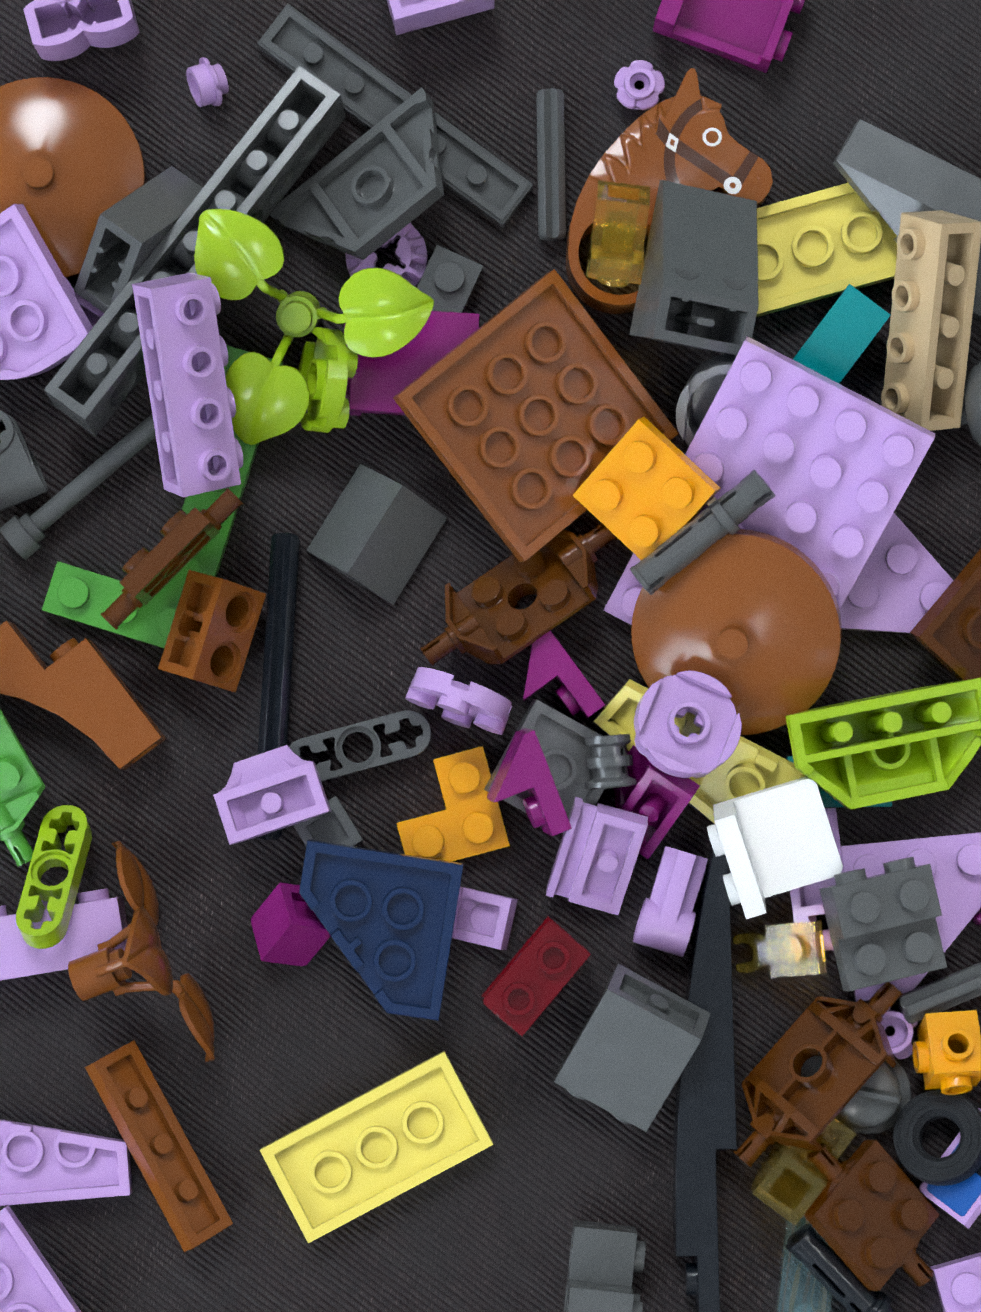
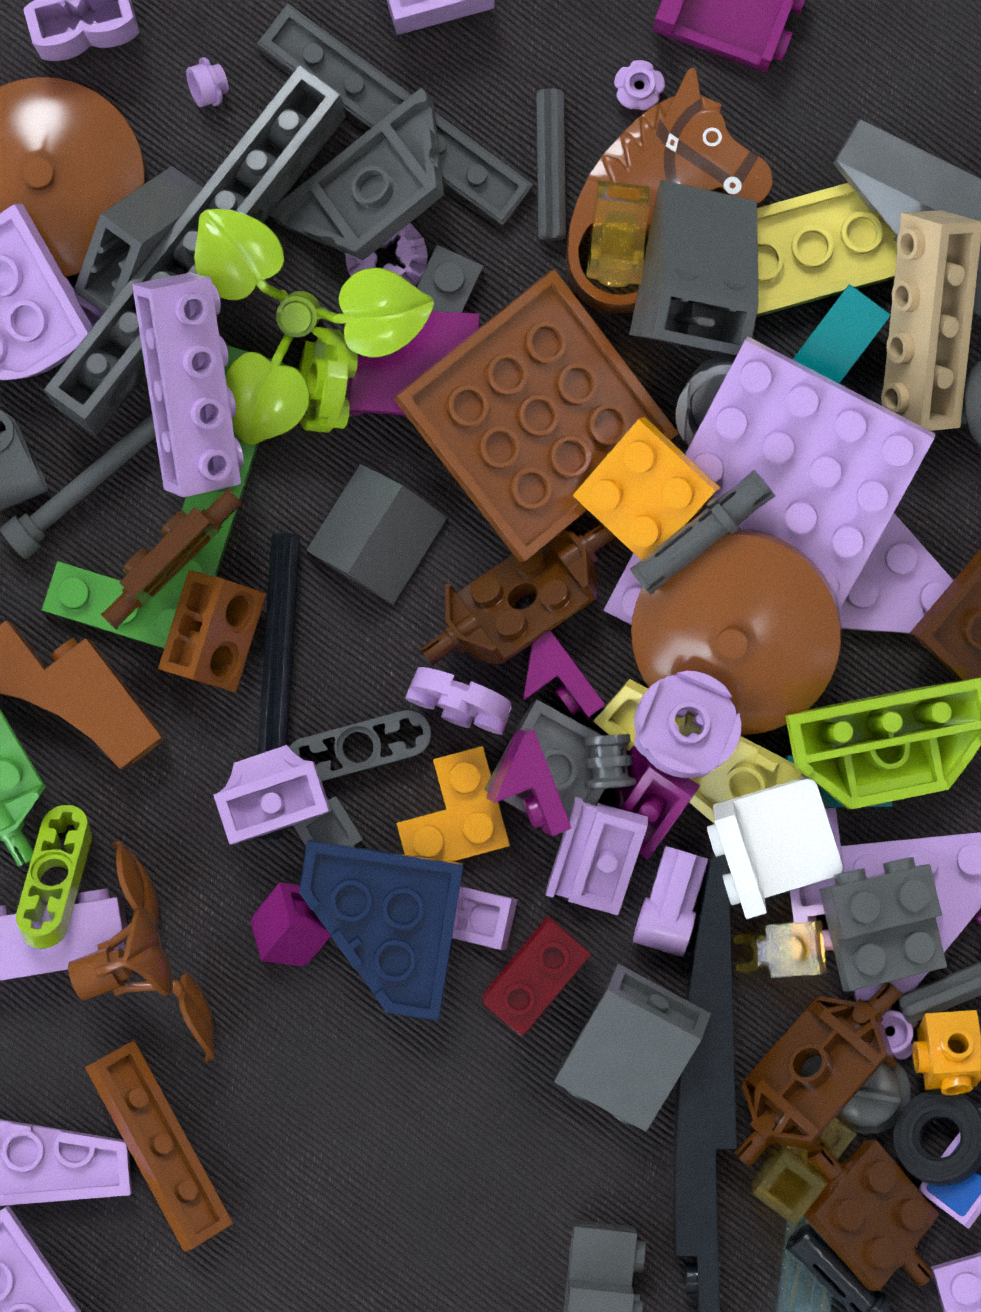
(376, 1146): light yellow plate -> none

